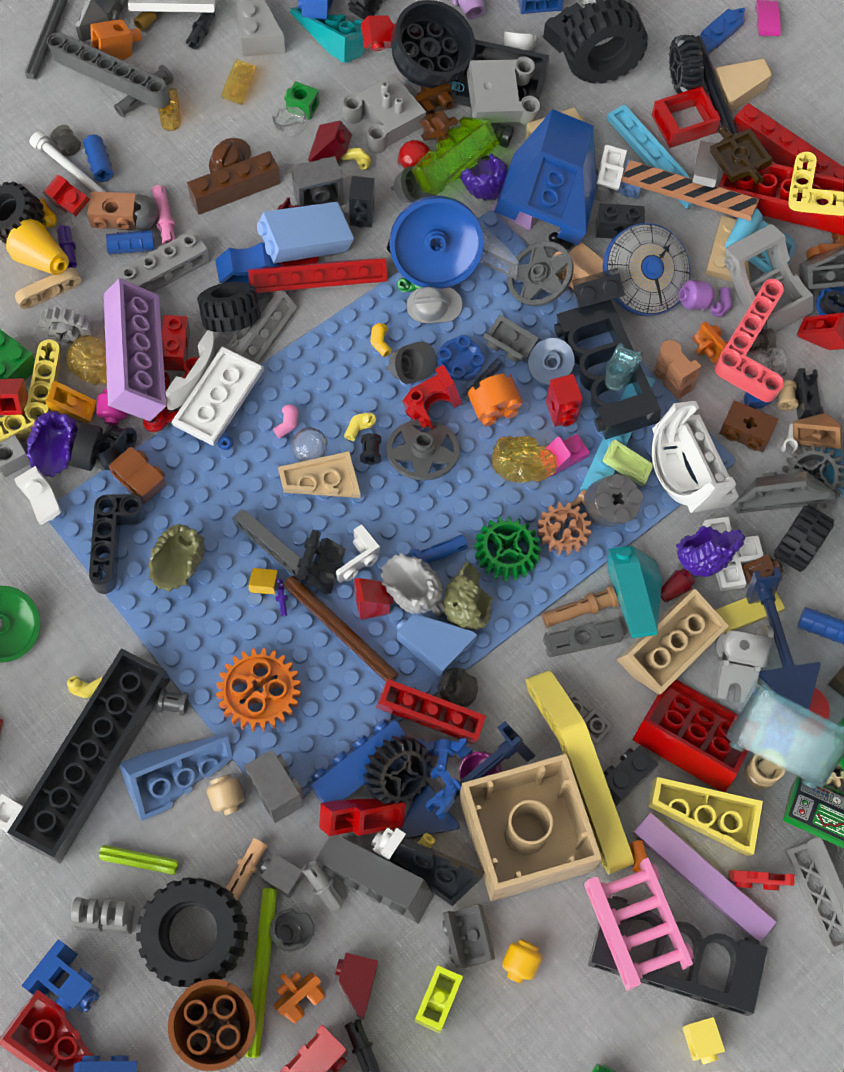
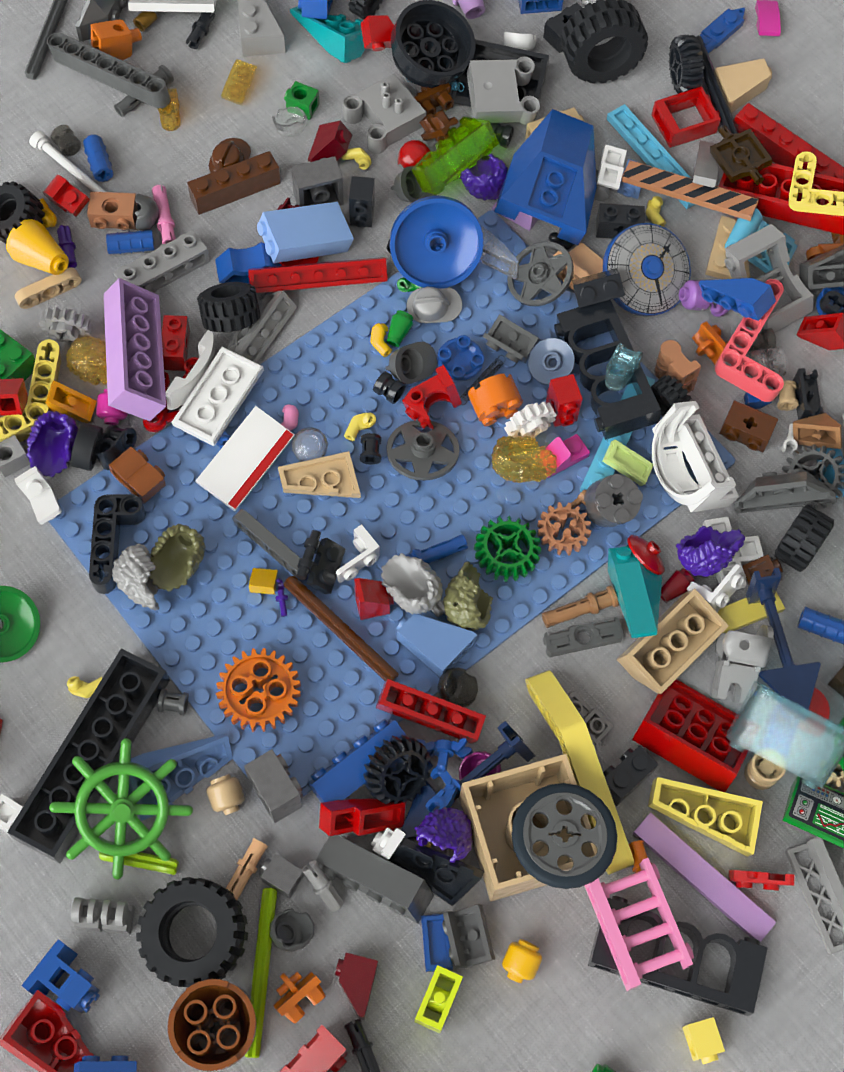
(121, 809): none -> bright green piece
(132, 575): none -> light grey piece
(245, 458): none -> white tile
(389, 387): none -> black wheel
(399, 327): none -> green cone
(435, 943): none -> blue tile
(446, 830): none -> dark purple piece
(531, 420): none -> white gear
(545, 868): none -> wedge
(647, 554): none -> red dish
(653, 209): none -> light yellow arm
(668, 392): none -> black tyre
(720, 596): none -> white bracket
(741, 295): none -> blue slope

